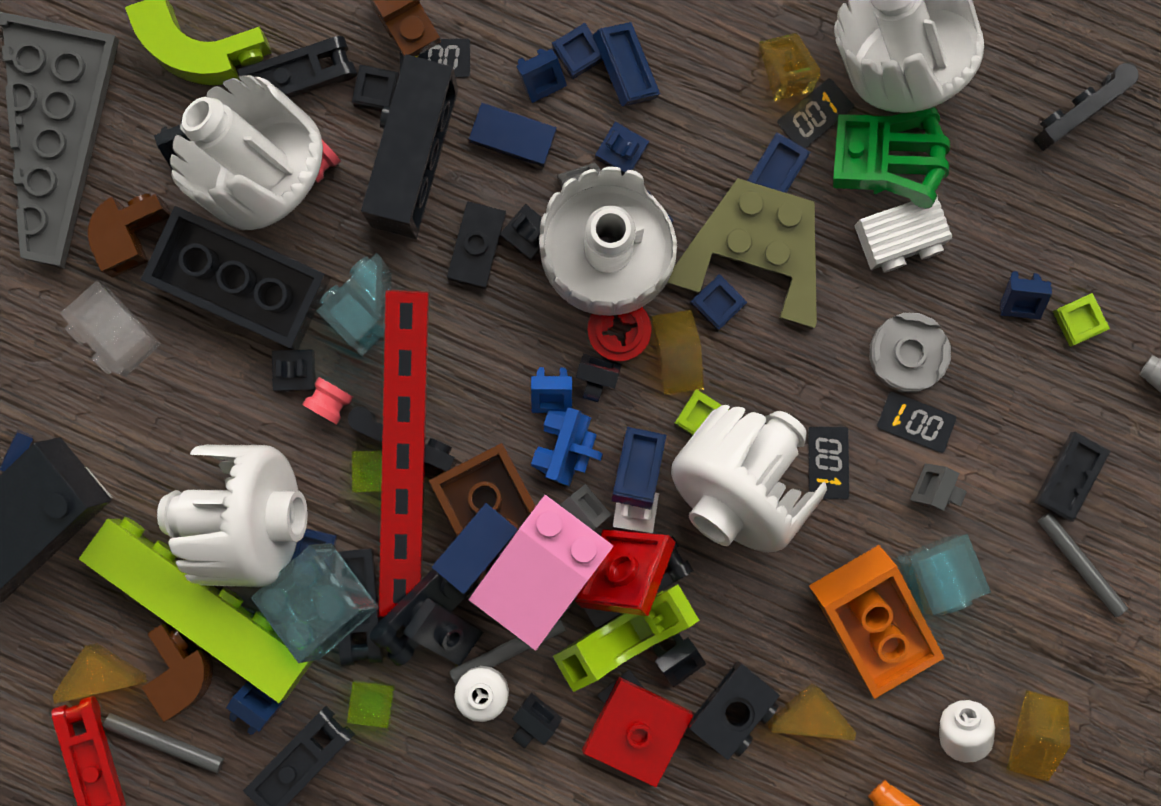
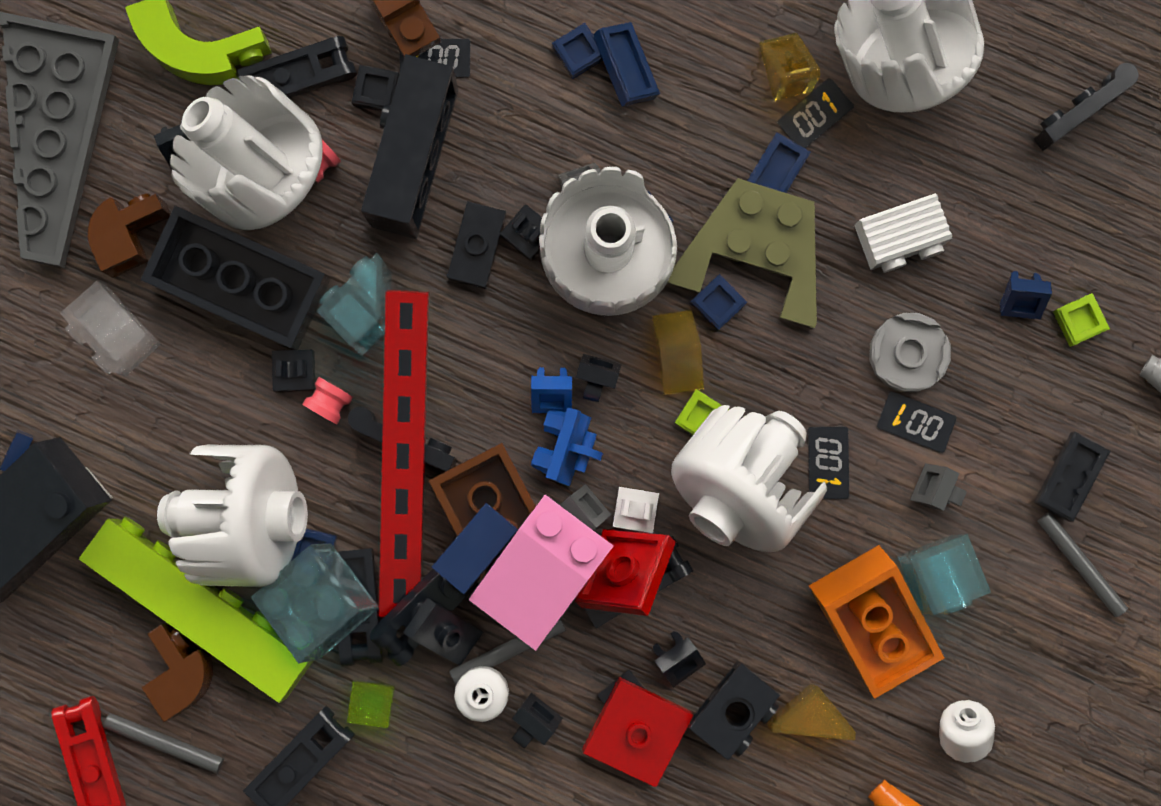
(97, 672): clear yellow slope -> none
(253, 707): dark blue tile -> none
(366, 471): clear neon green plate -> none
(512, 134): dark blue tile -> none
(541, 75): dark blue tile -> none
(609, 346): red gear -> none
(621, 148): dark blue tile -> none
(624, 638): lime arch -> none
(639, 468): dark blue tile -> none
(864, 158): green plate -> none
(1040, 736): clear yellow slope -> none

